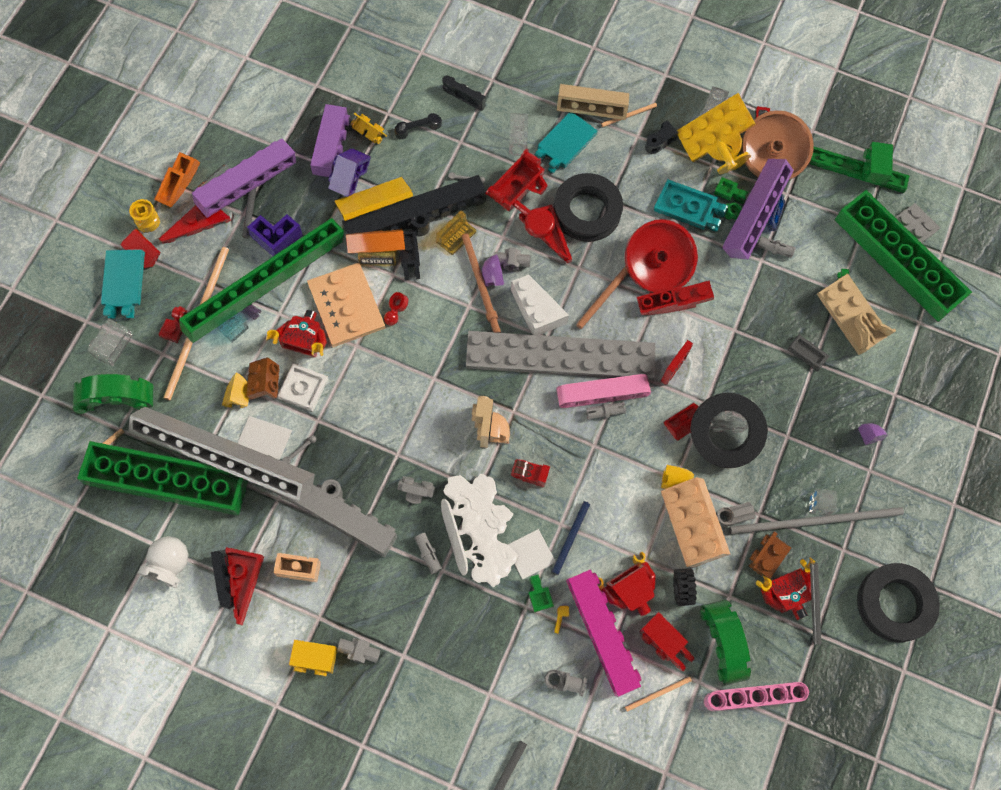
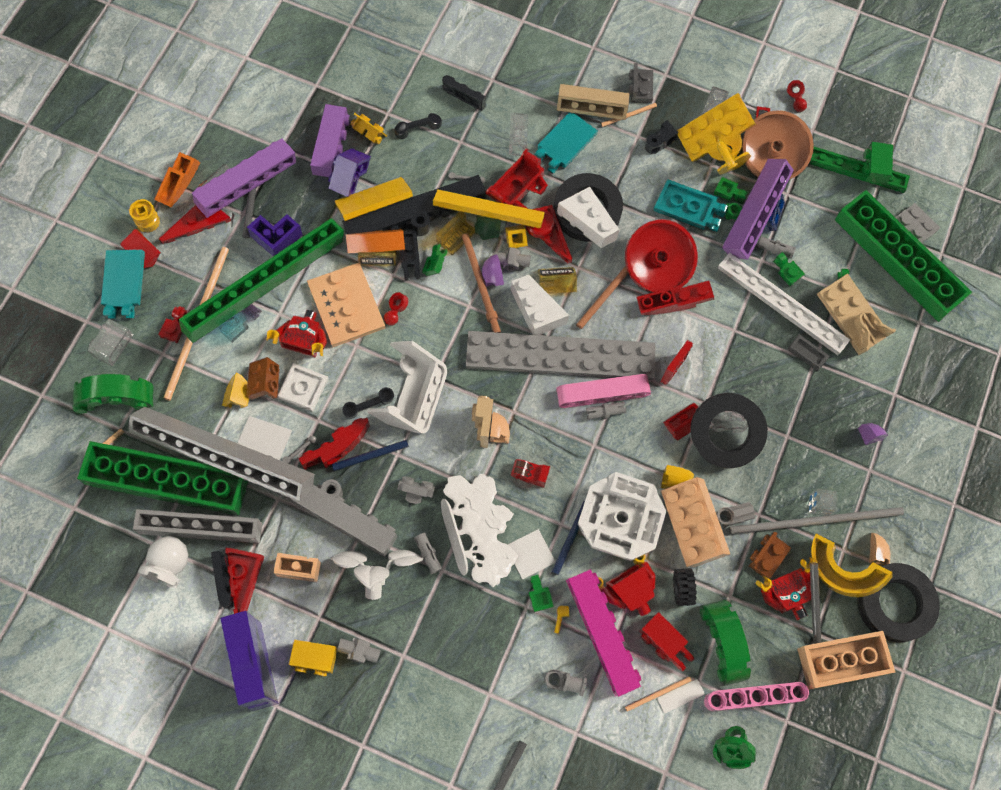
(197, 526): none -> light grey brick
(249, 661): none -> dark purple tile
(344, 441): none -> red slope
(370, 455): none -> dark blue bar
(374, 576): none -> white plant
(385, 396): none -> black bar
(419, 392): none -> white windscreen
(434, 262): none -> green plate
(487, 227): none -> clear green brick
(488, 208): none -> yellow tile
(518, 241): none -> yellow plate
(558, 280): none -> clear yellow panel
(589, 216): none -> white wedge
(626, 497): none -> white piece
(642, 85): none -> flat silver bracket
(681, 696): none -> white sticker
(734, 751): none -> green tile
(783, 304): none -> white plate
(790, 271): none -> green plate
(799, 104): none -> red plate
(844, 582): none -> yellow brick
(845, 660): none -> light nougat brick
(879, 550): none -> light nougat brick

